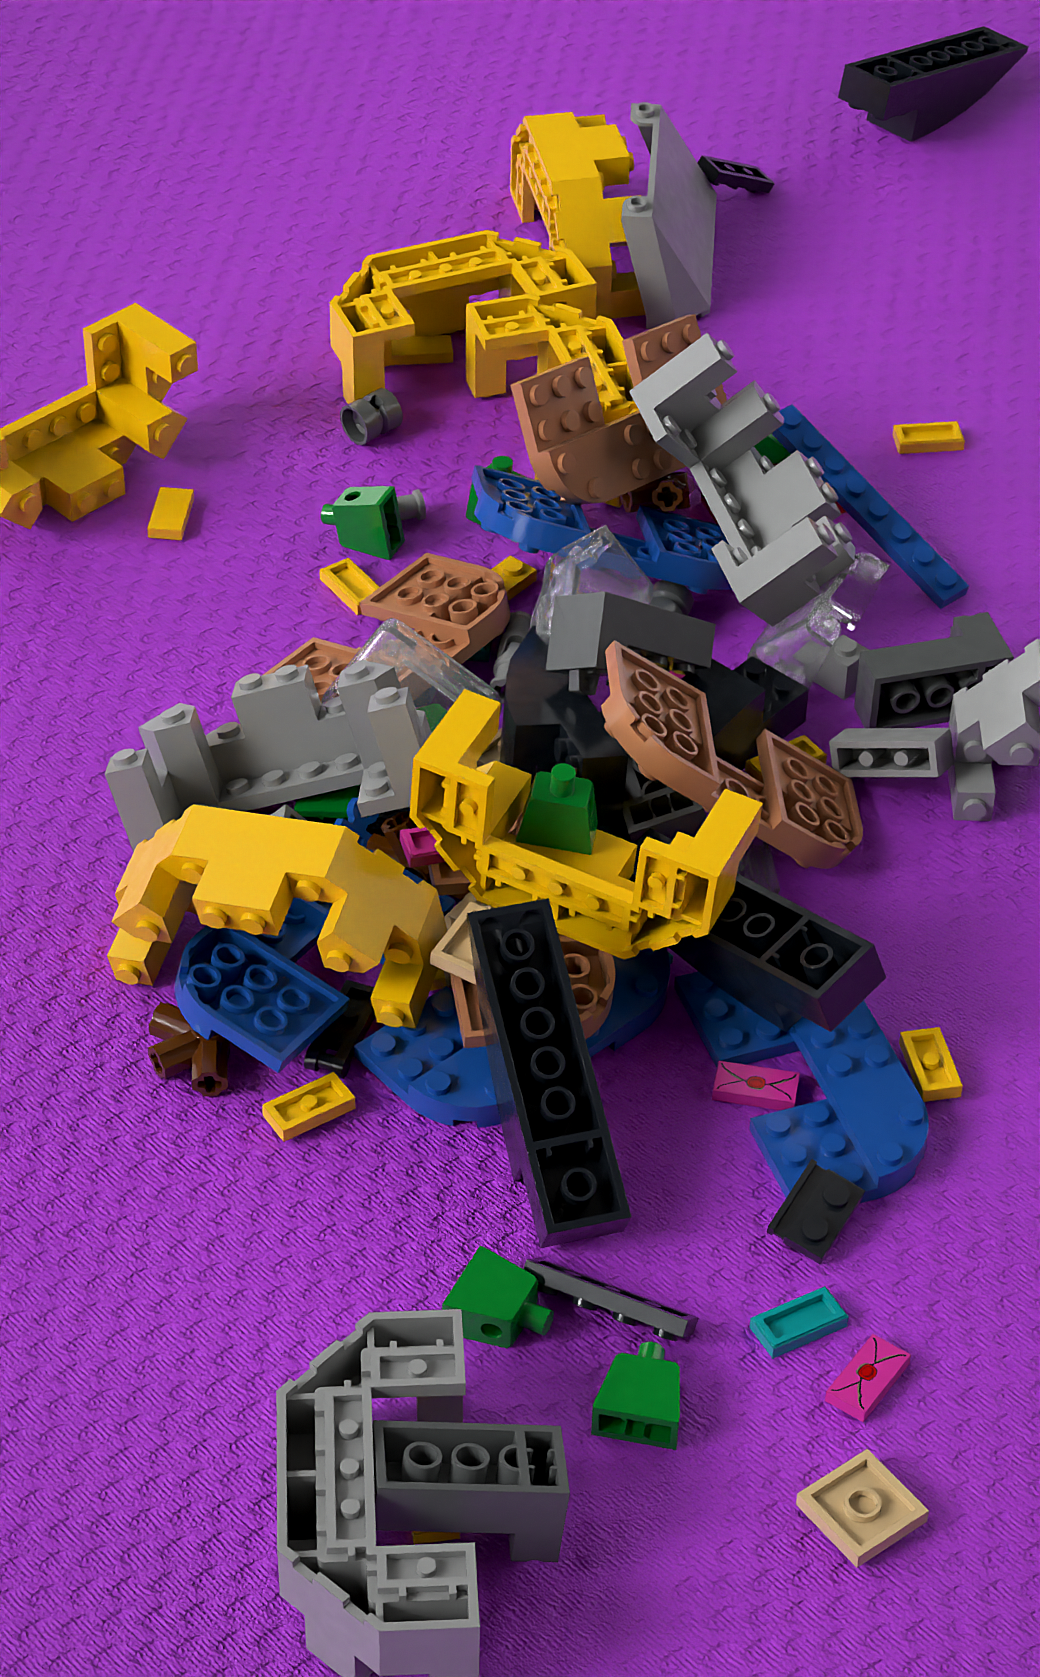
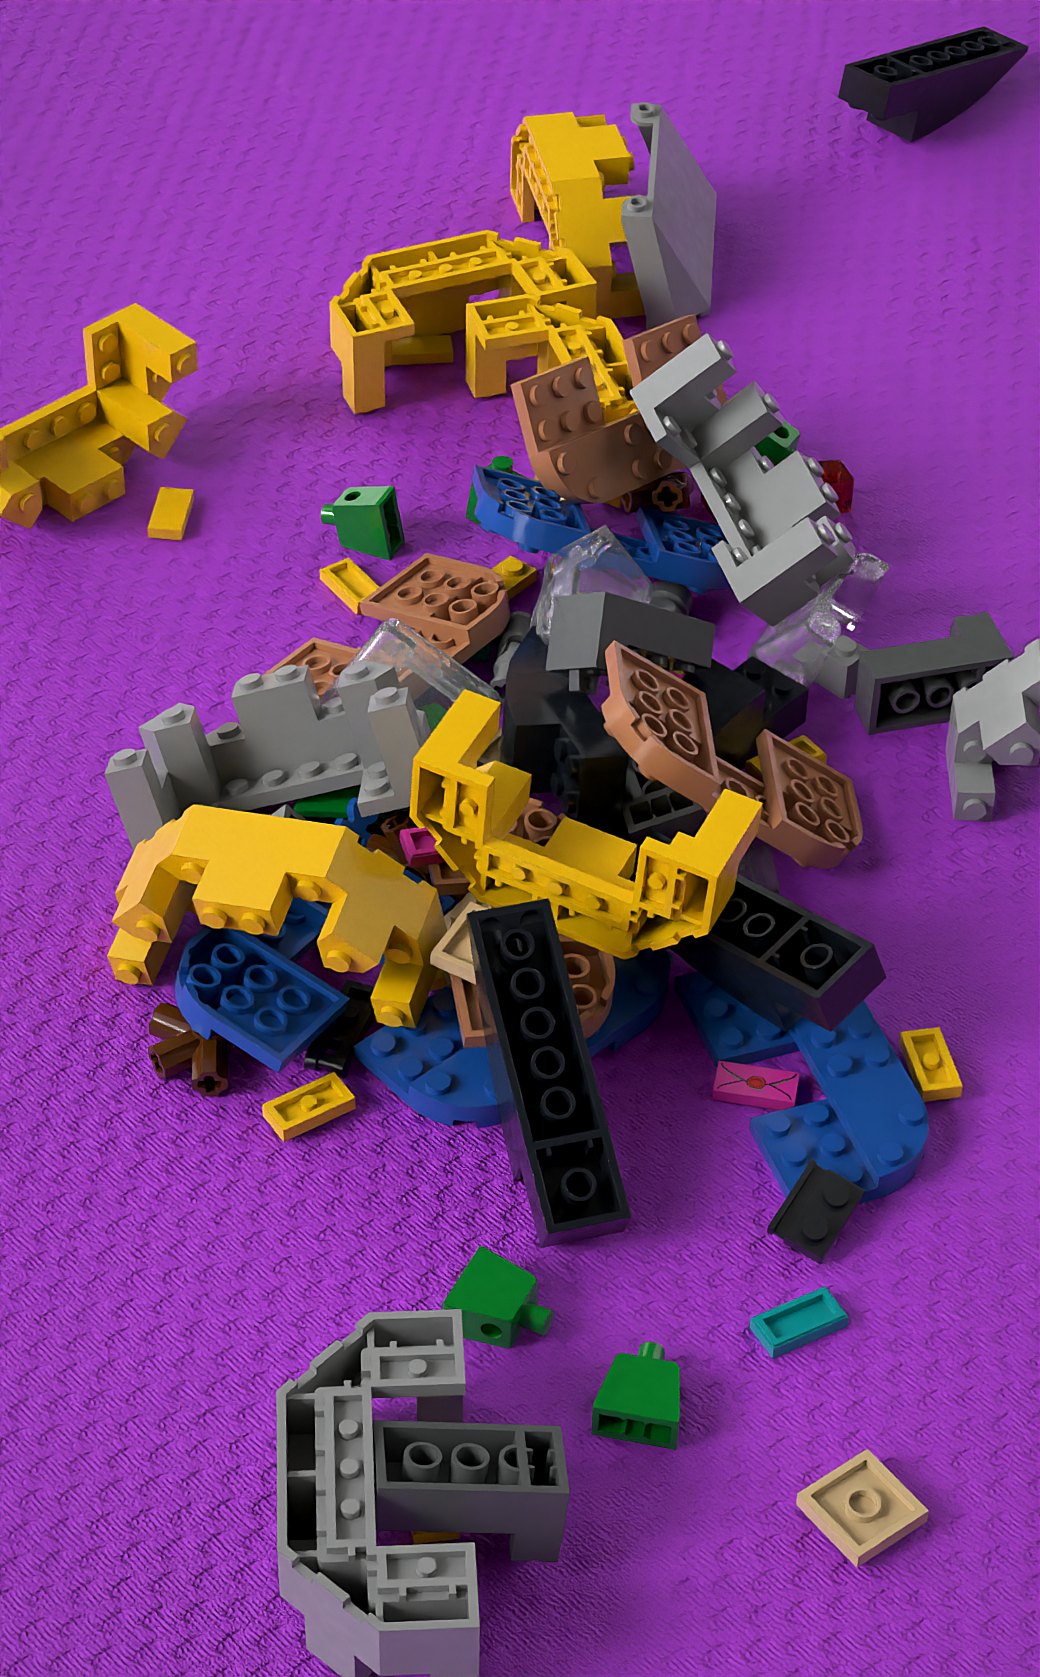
(371, 416): dark grey wheel -> none
(412, 506): light grey bush -> none
(560, 812): green torso -> none
(627, 1306): black plate -> none
(735, 174): black plate -> none
(867, 1377): dark pink tile -> none
(872, 511): blue plate -> none
(892, 752): light grey brick -> none
(928, 437): yellow tile -> none

